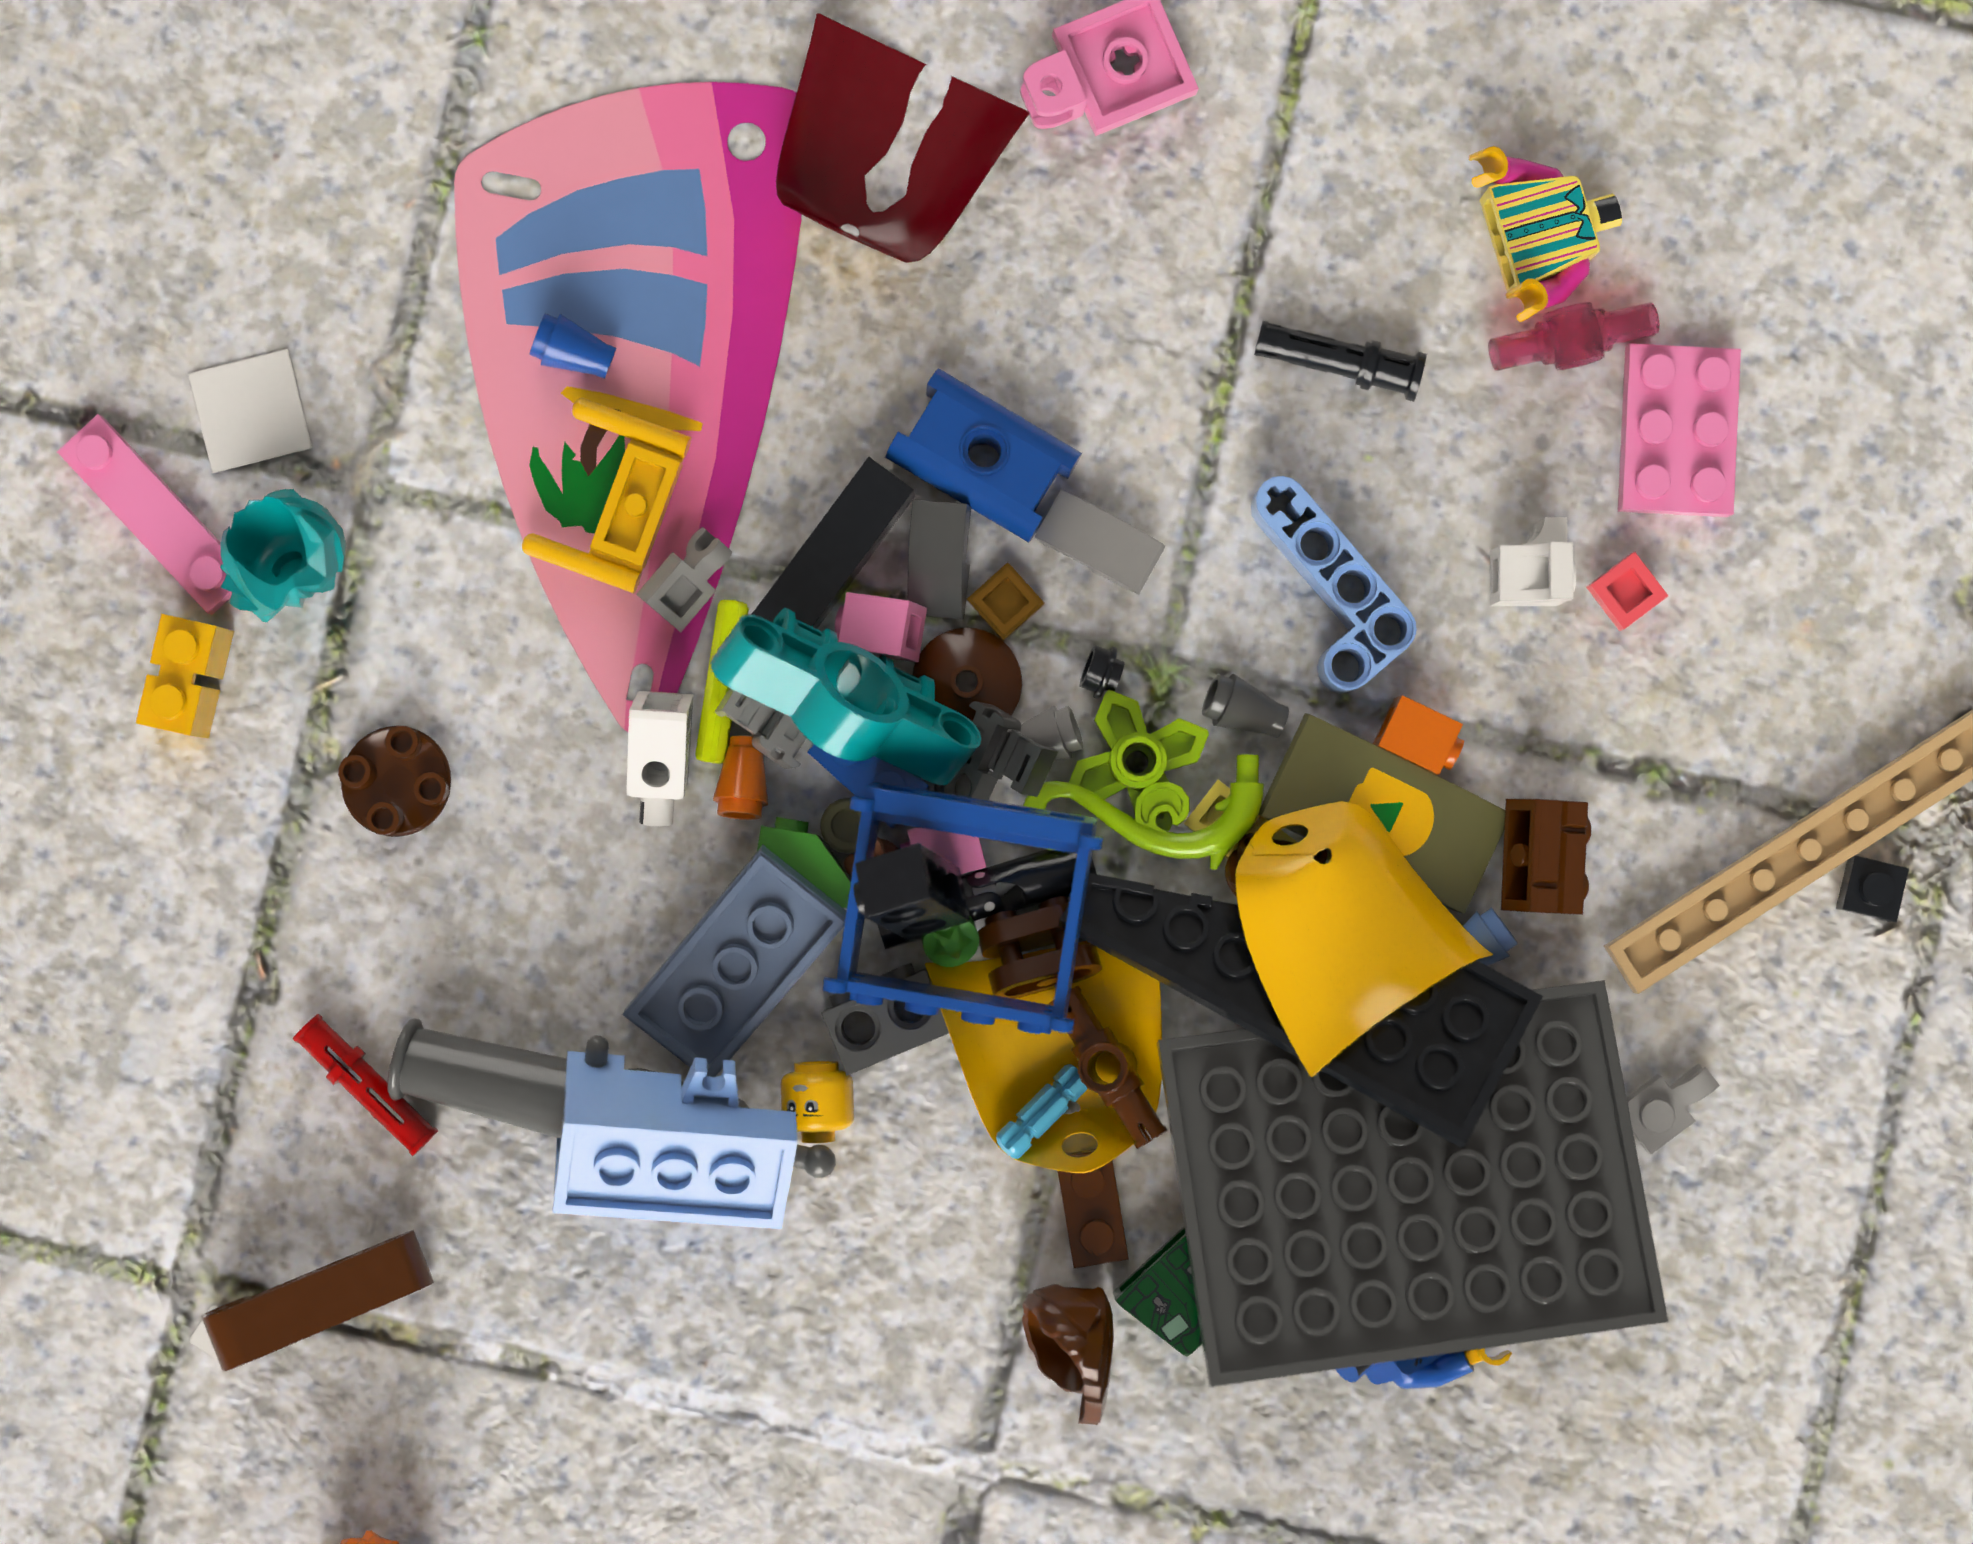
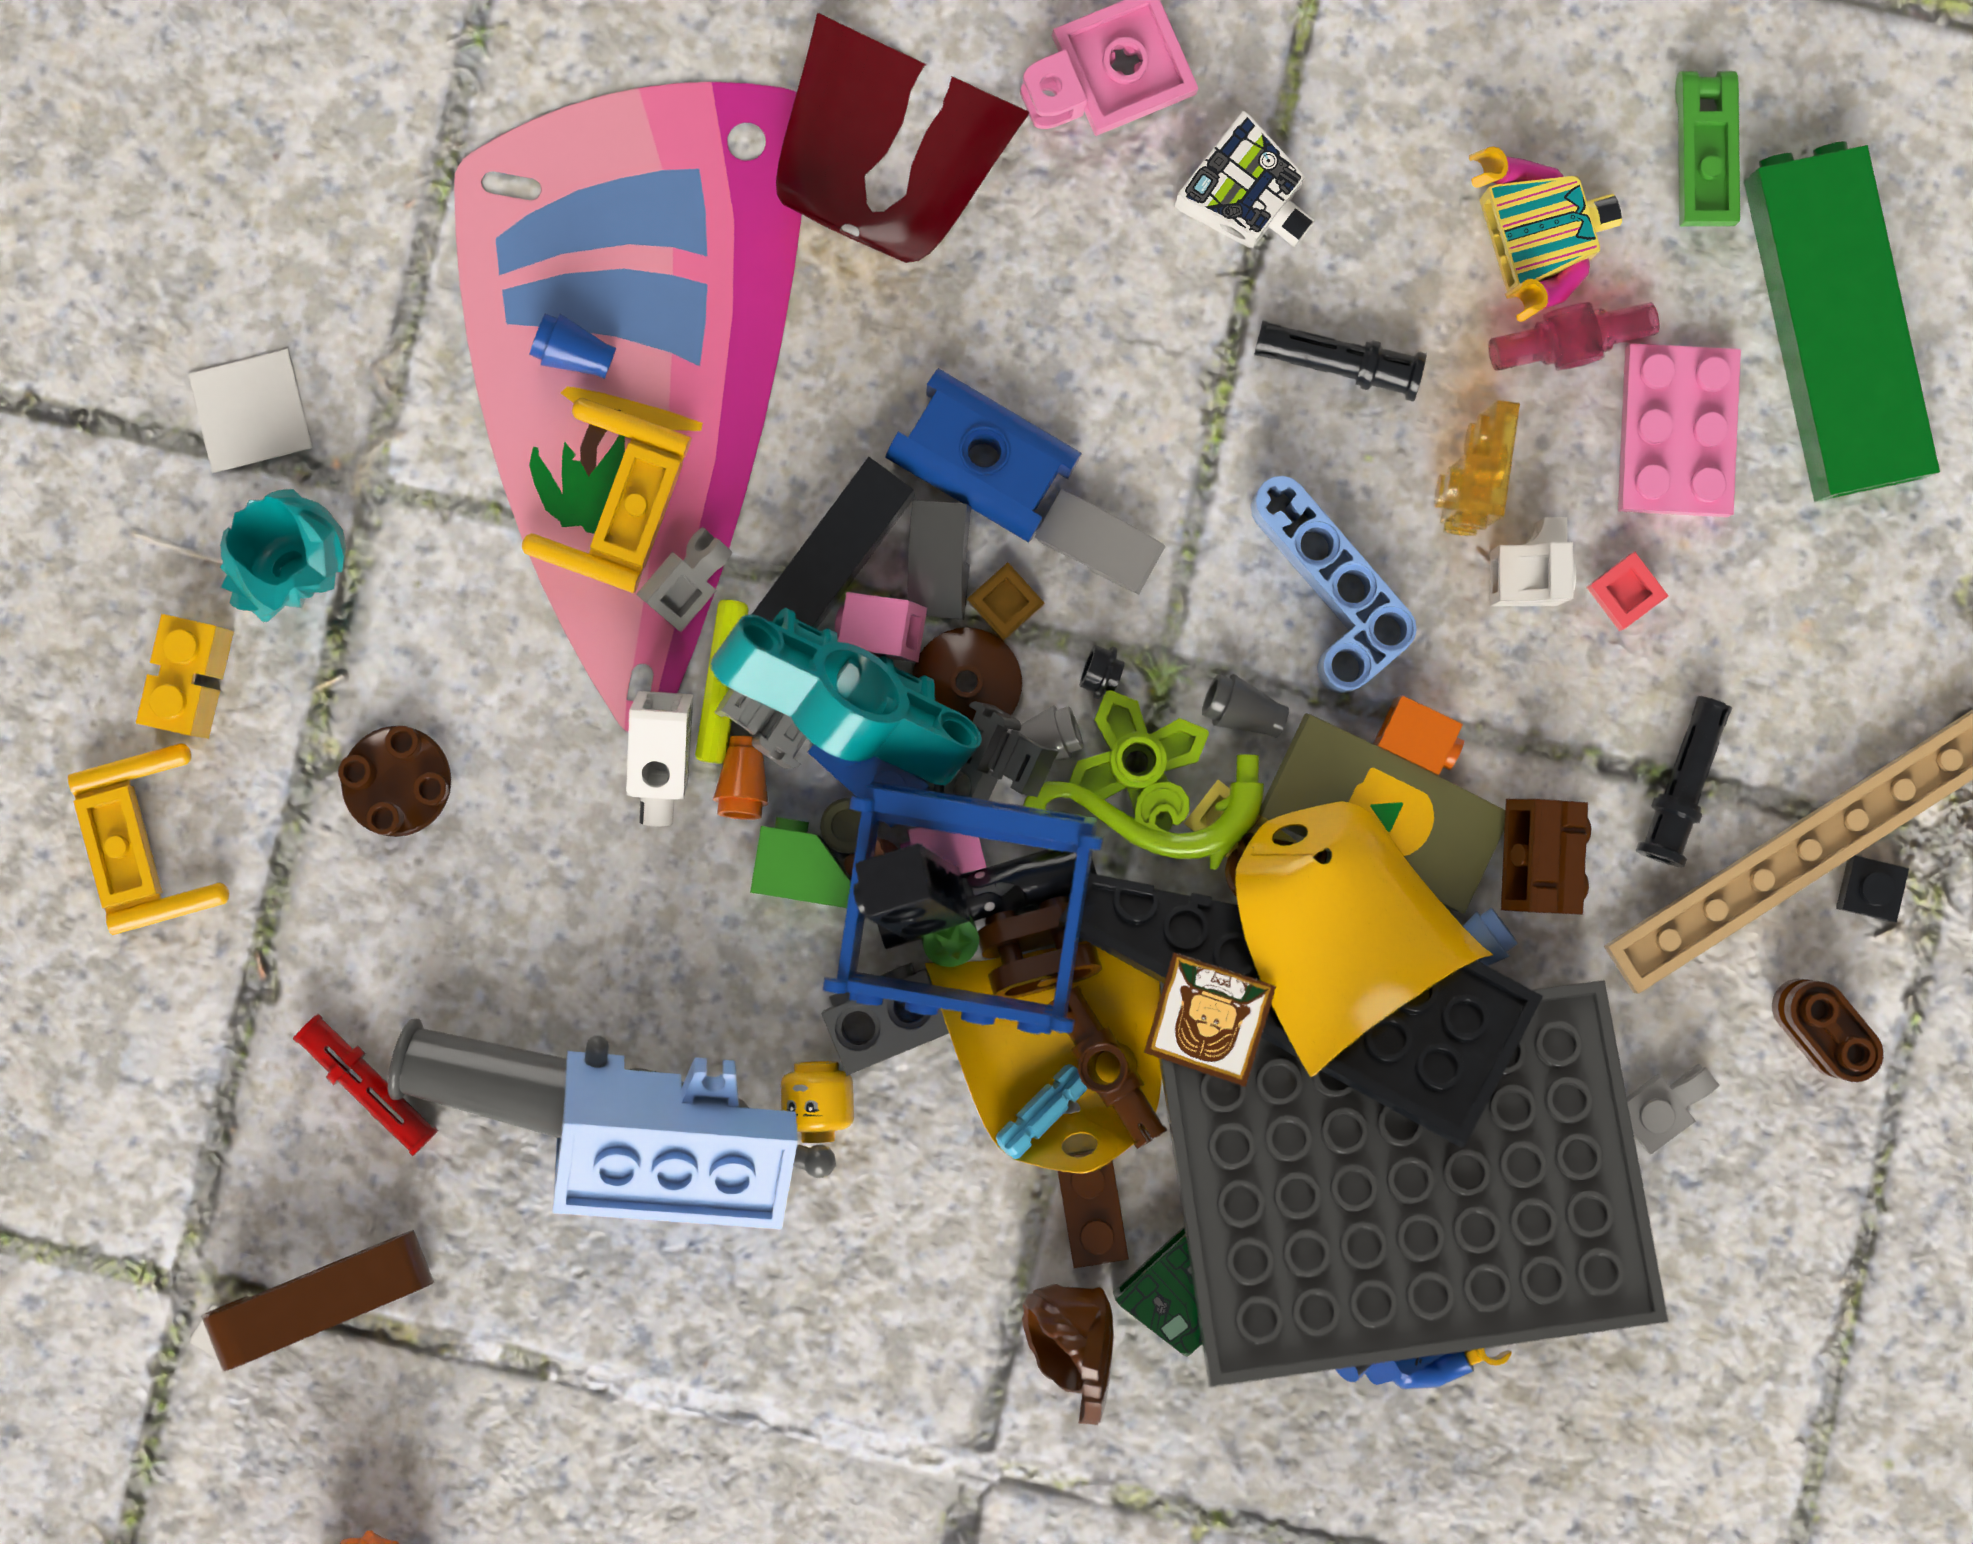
(120, 845): none -> yellow plate
(149, 510): bright pink plate -> none
(737, 962): sand blue tile -> none
(1209, 1019): none -> sticker
(1246, 188): none -> torso
(1477, 484): none -> clear yellow plate
(1678, 806): none -> black pin
(1708, 149): none -> bright green plate
(1827, 1030): none -> reddish brown brick
(1840, 321): none -> green brick

